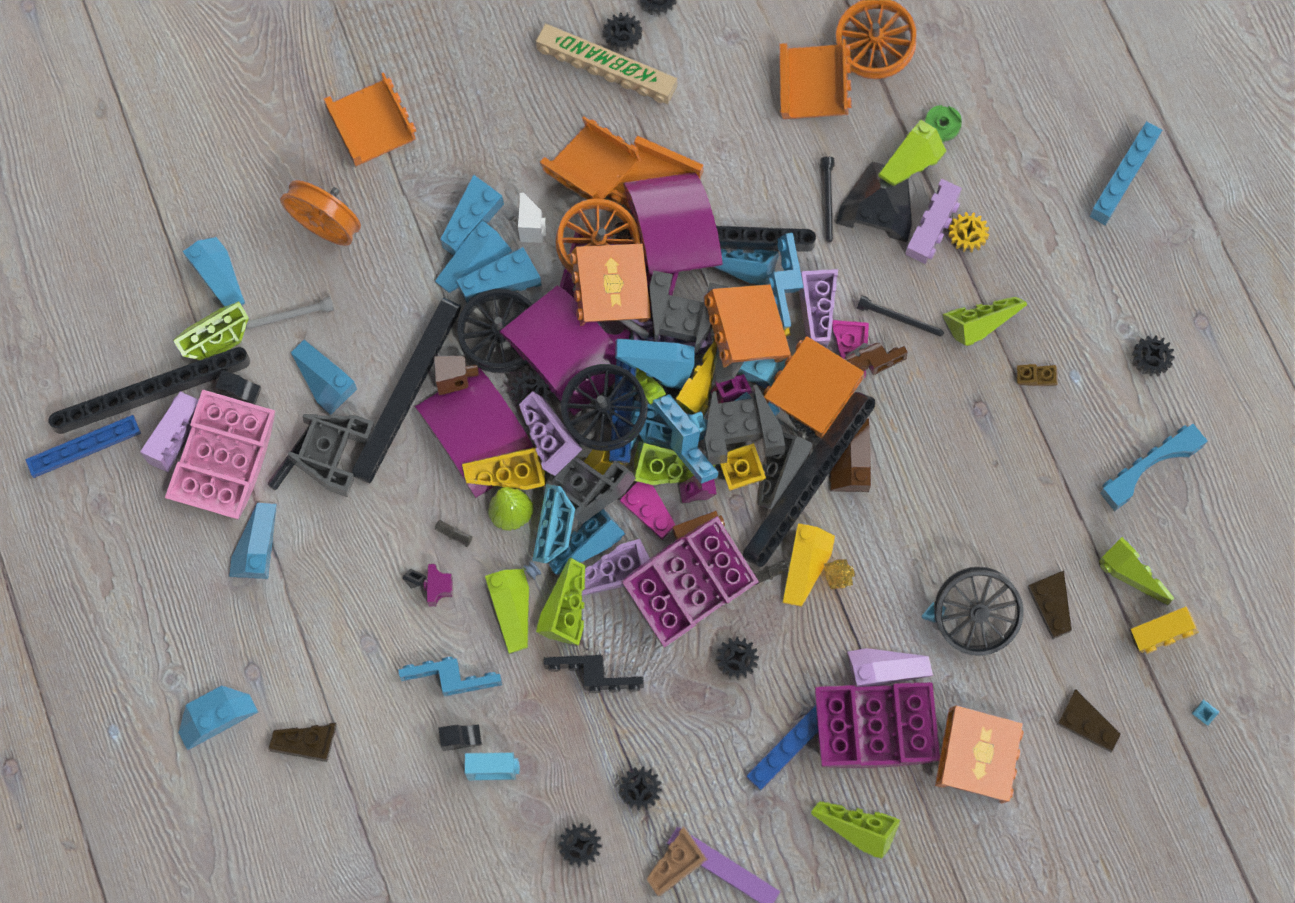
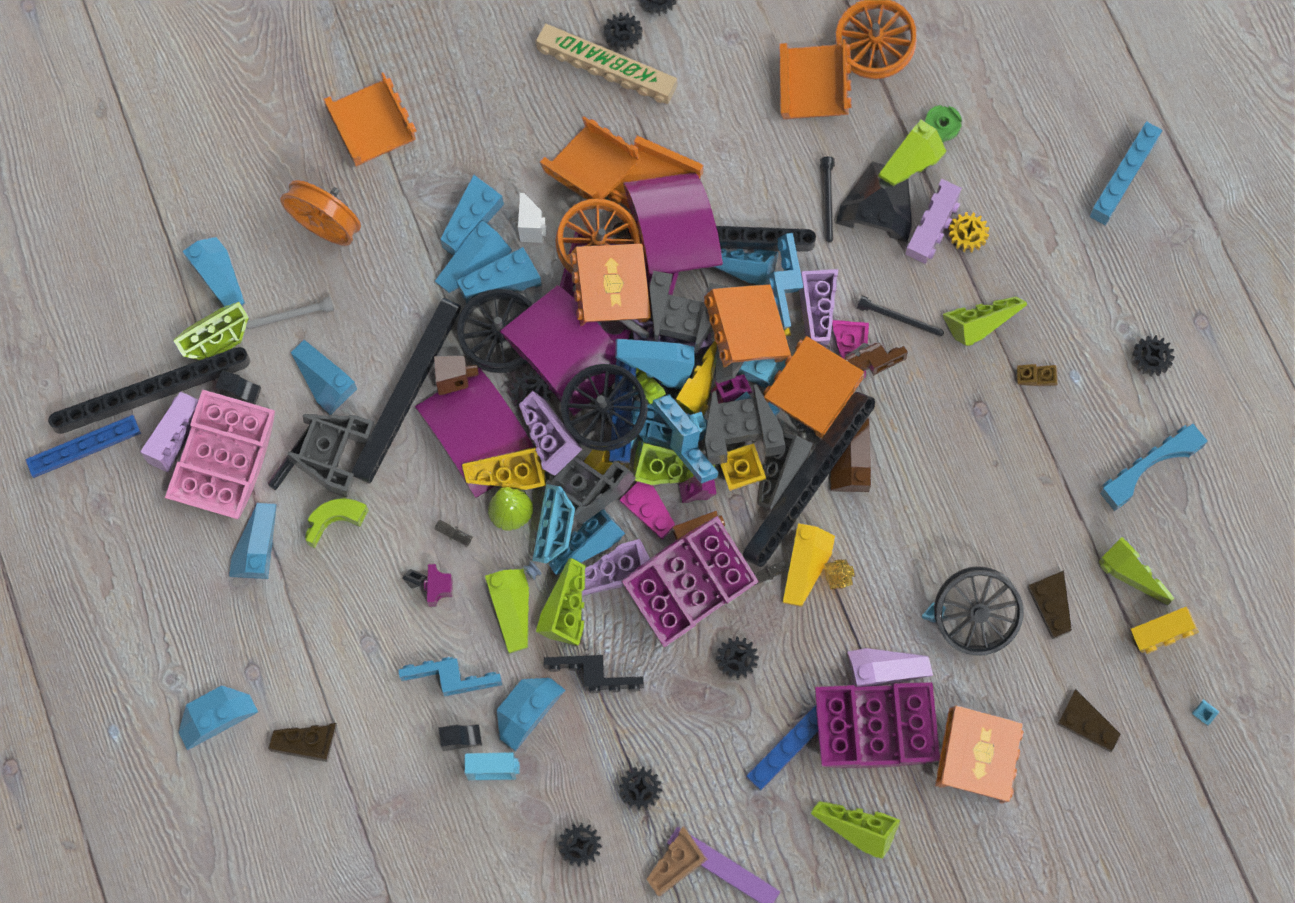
(331, 512): none -> lime arch
(526, 708): none -> dark azure wedge

